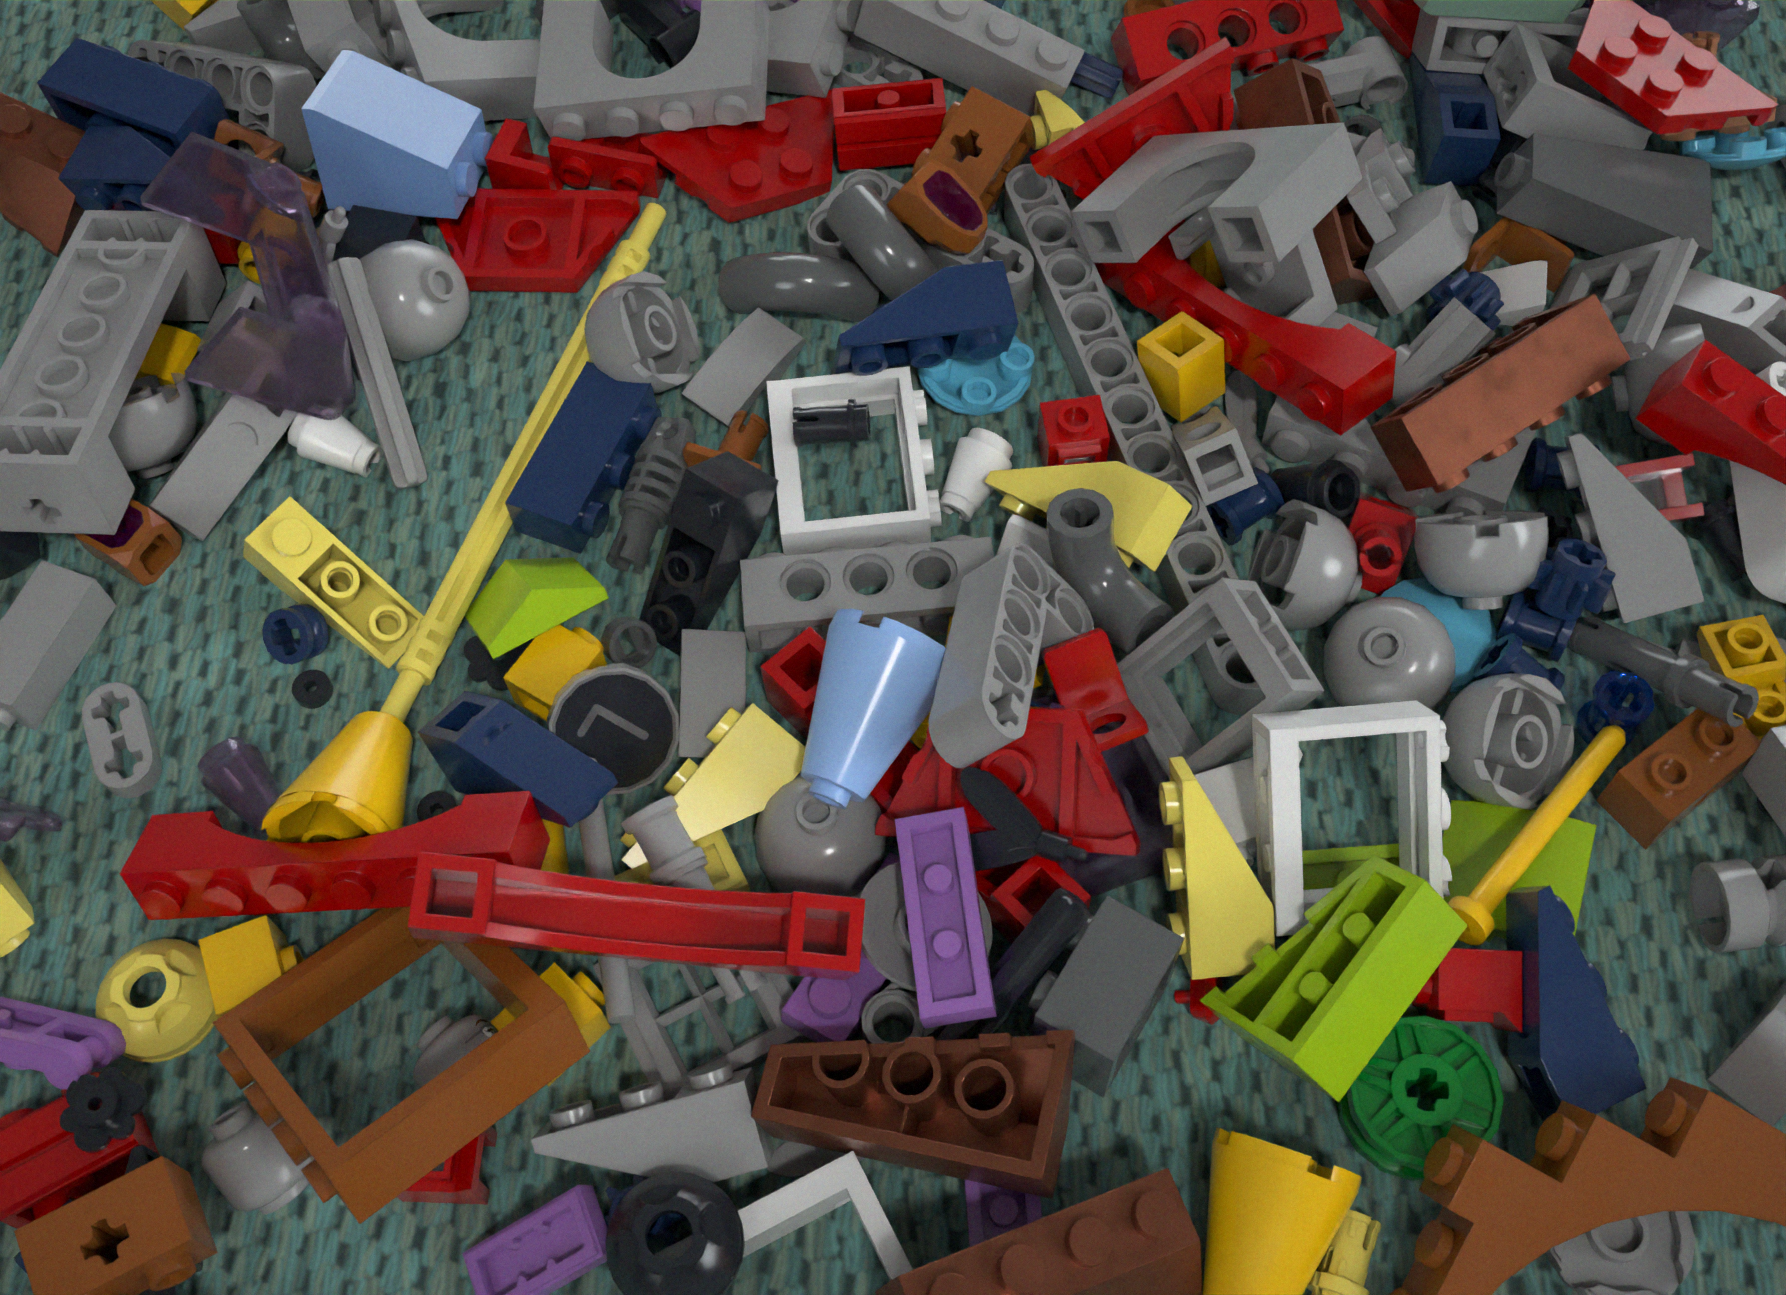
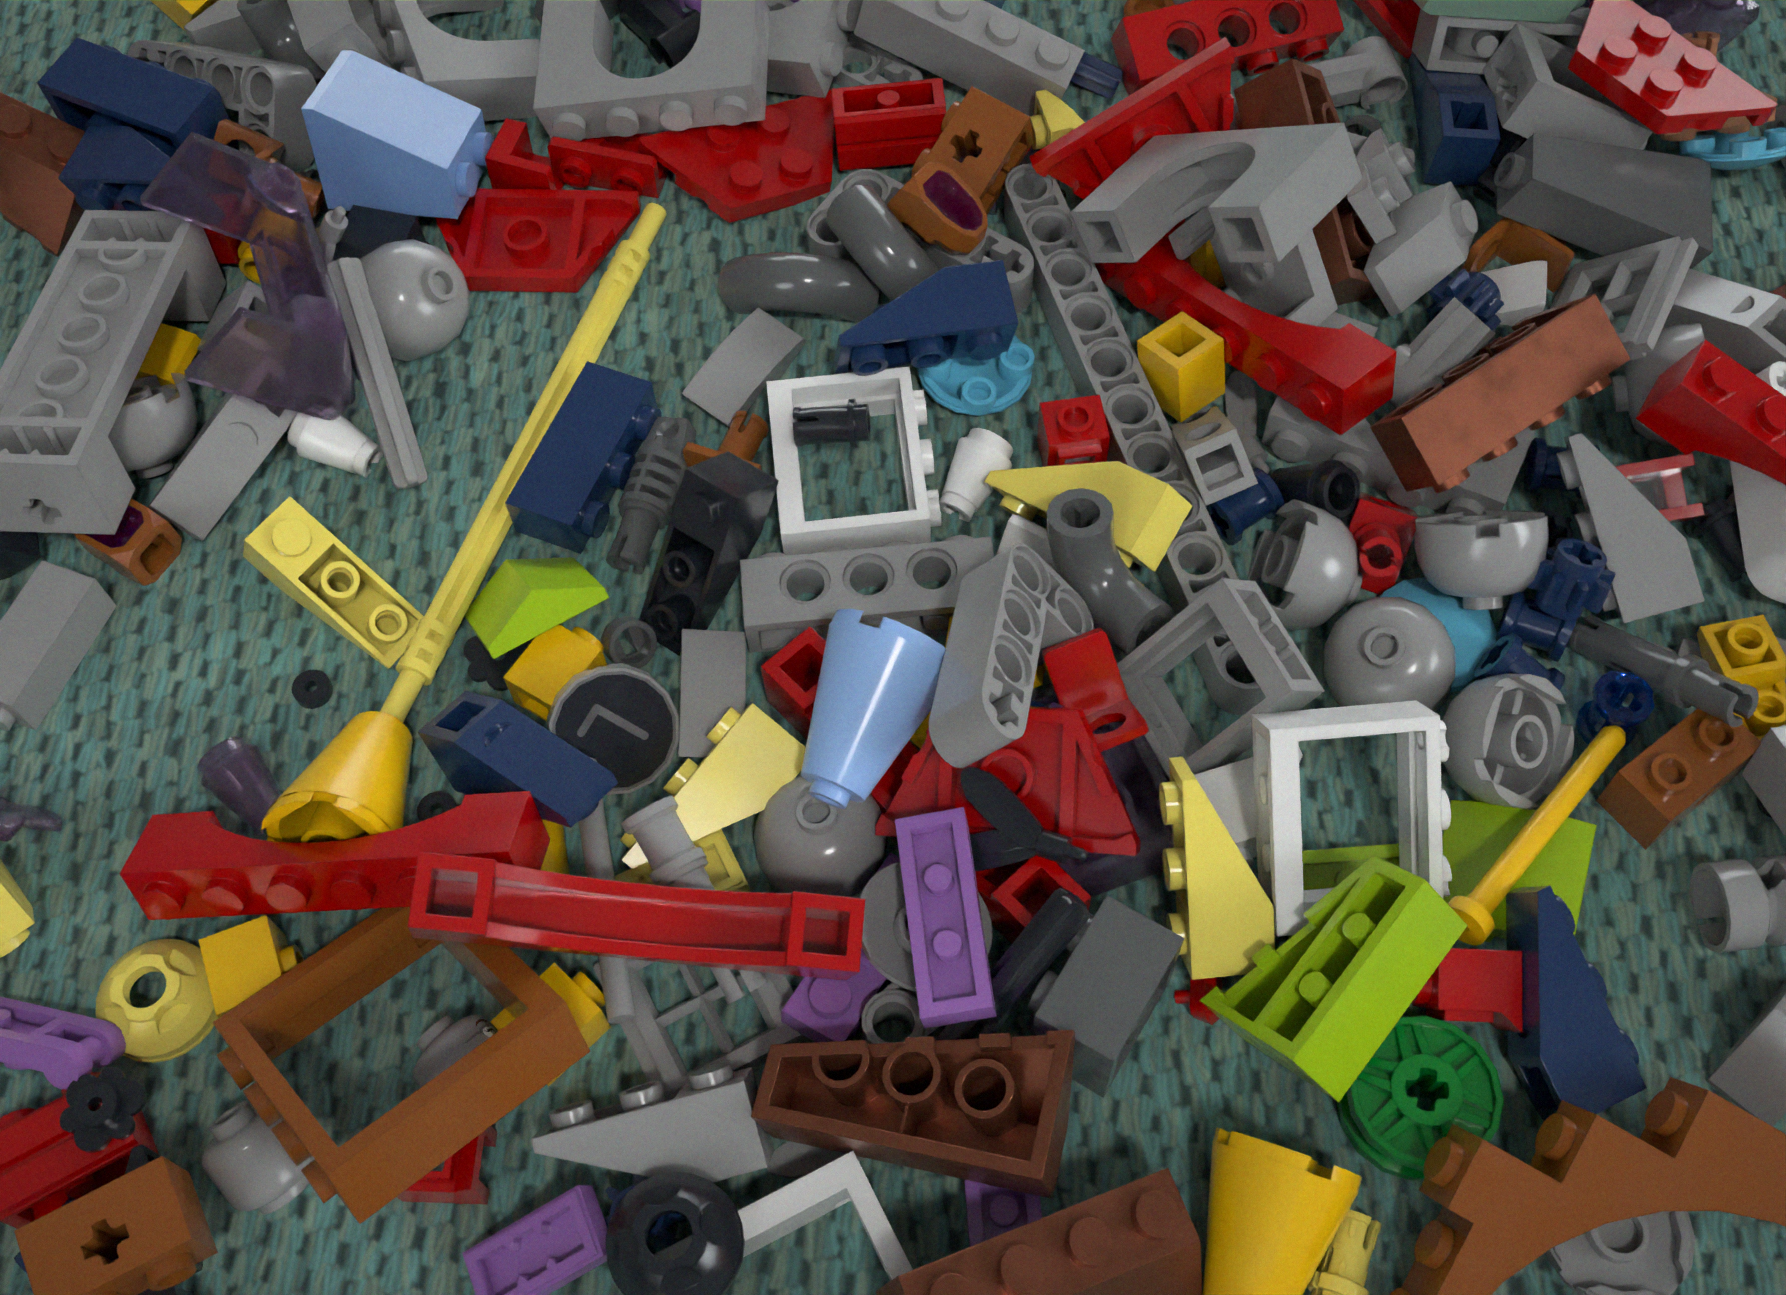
(106, 743): light grey beam -> none
(279, 639): dark blue bush -> none
(642, 333): light grey cylinder -> none

